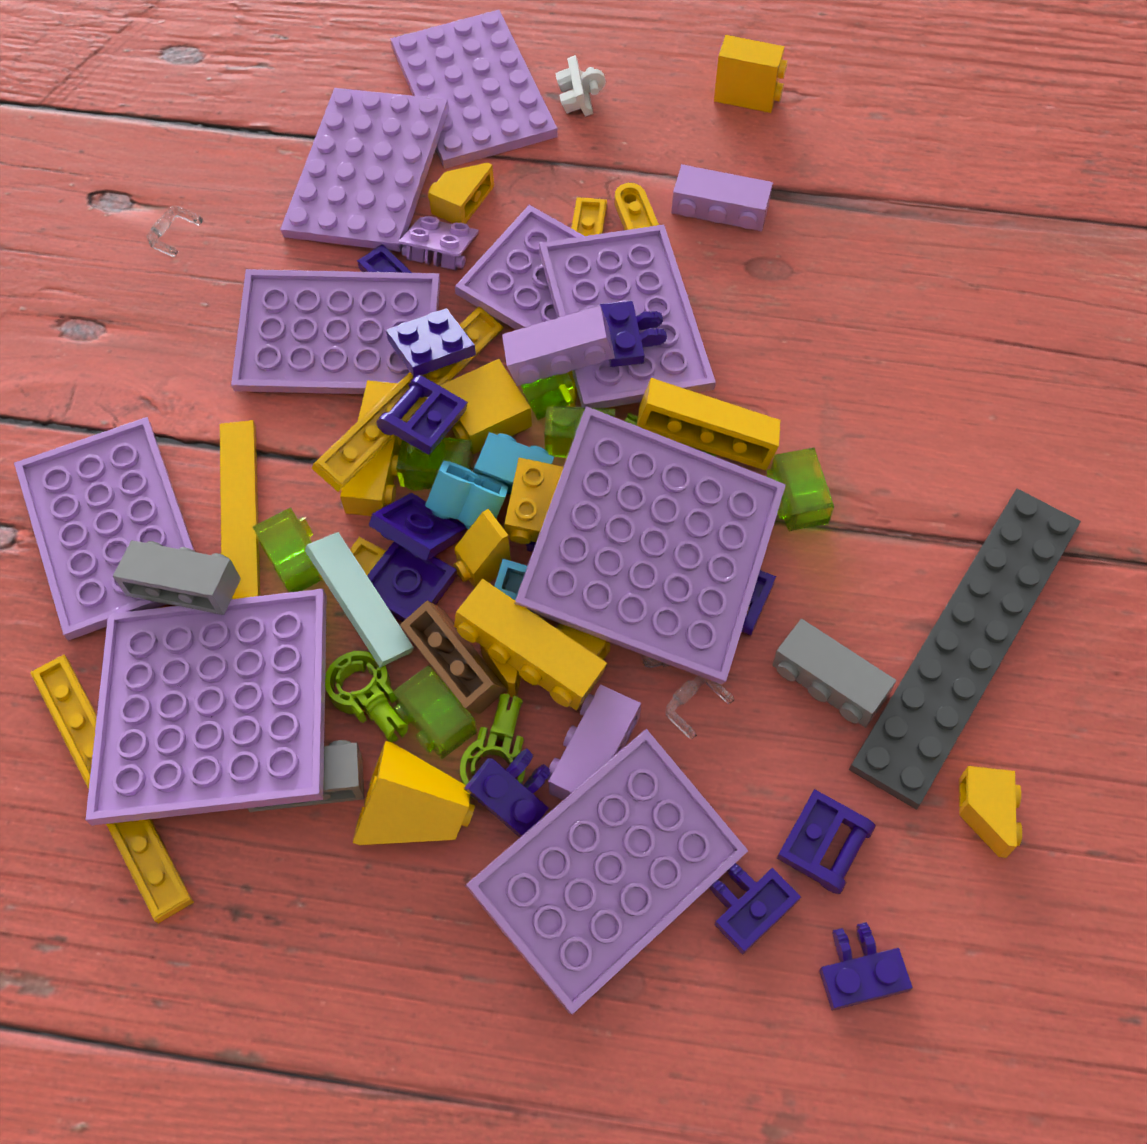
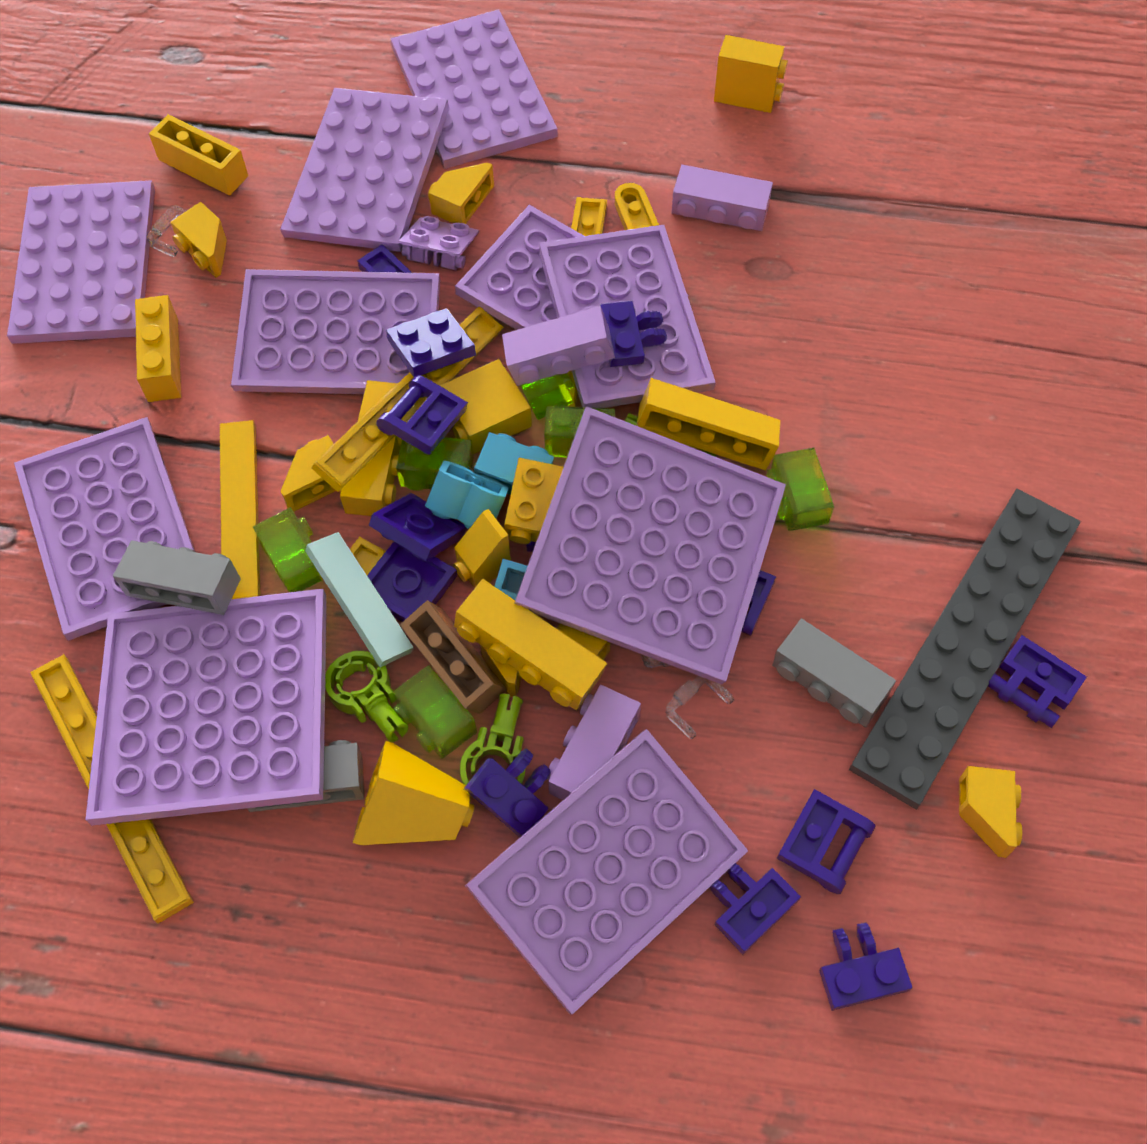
(81, 262): none -> lavender plate
(157, 348): none -> yellow brick
(199, 154): none -> yellow brick
(202, 236): none -> yellow slope
(302, 483): none -> yellow slope
(581, 84): white hips -> none
(1041, 672): none -> dark purple plate

